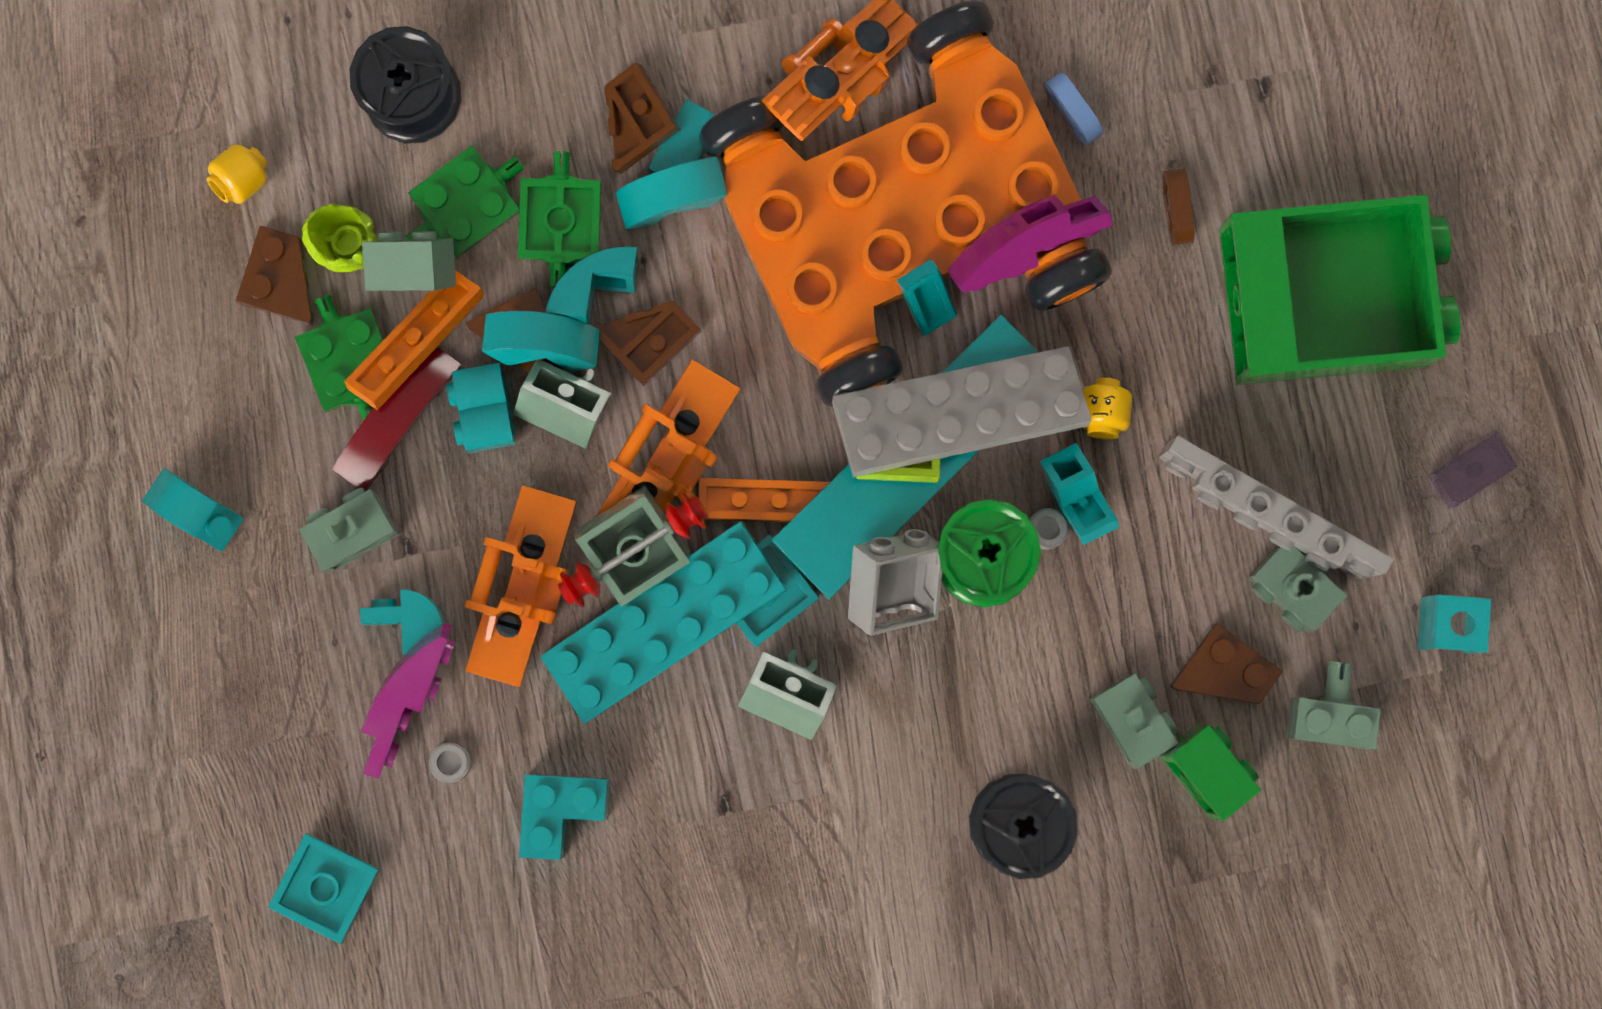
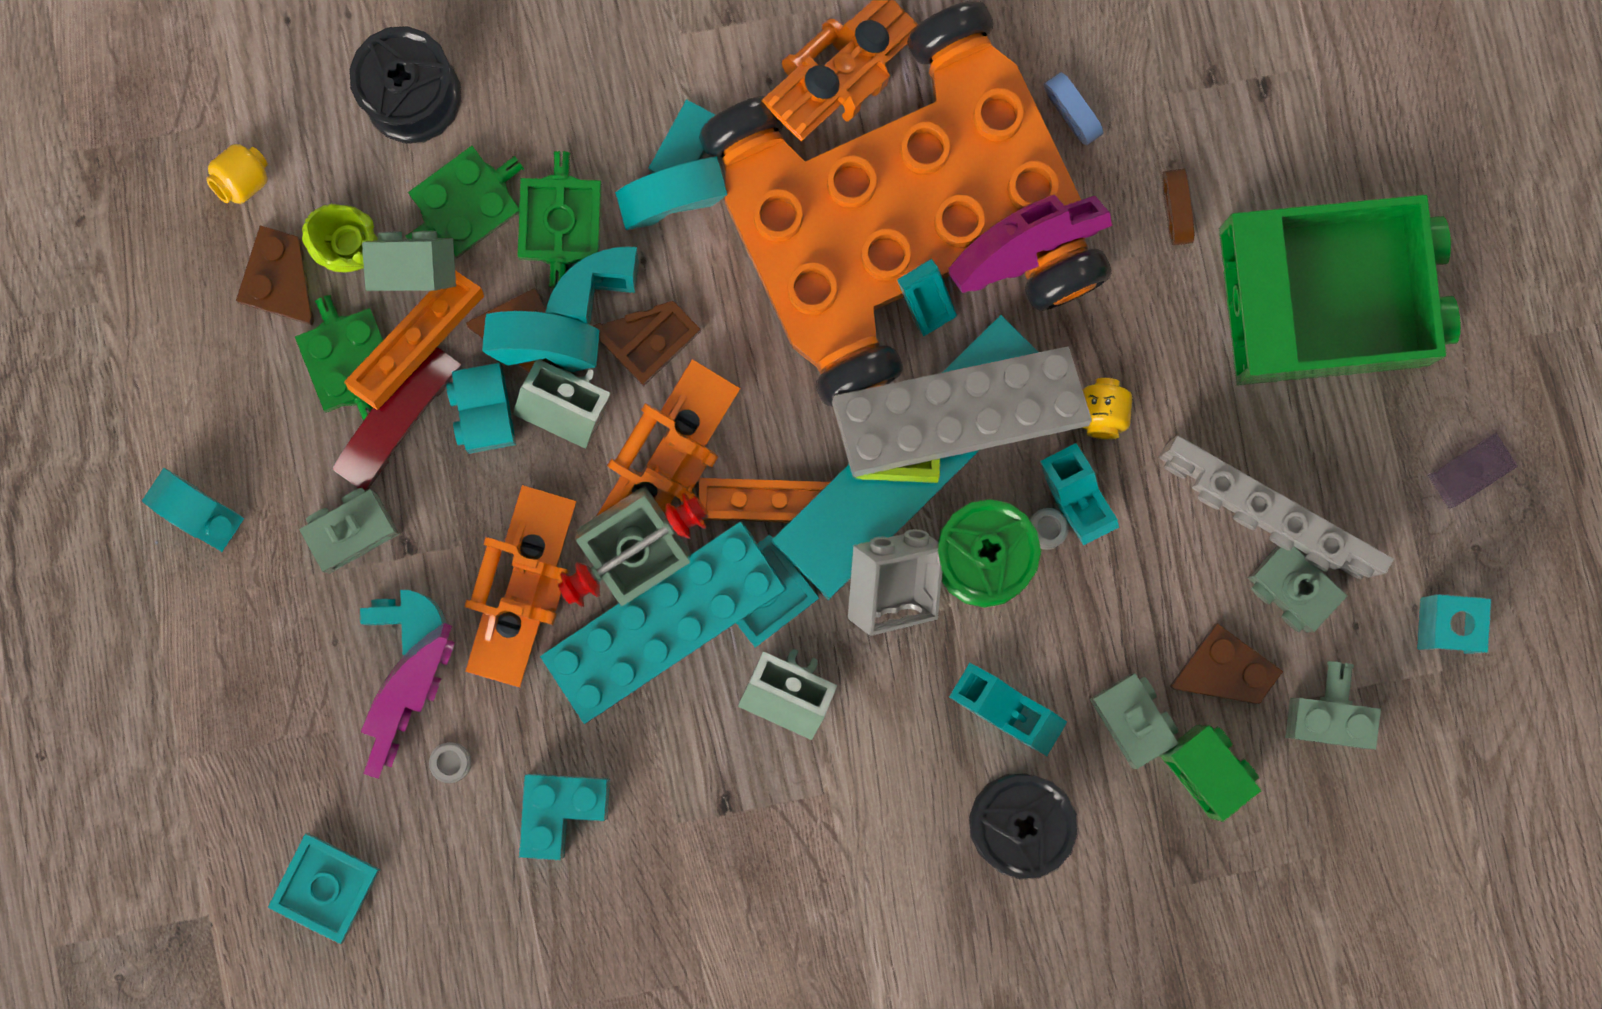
(637, 117): reddish brown wing -> none
(1008, 709): none -> teal brick

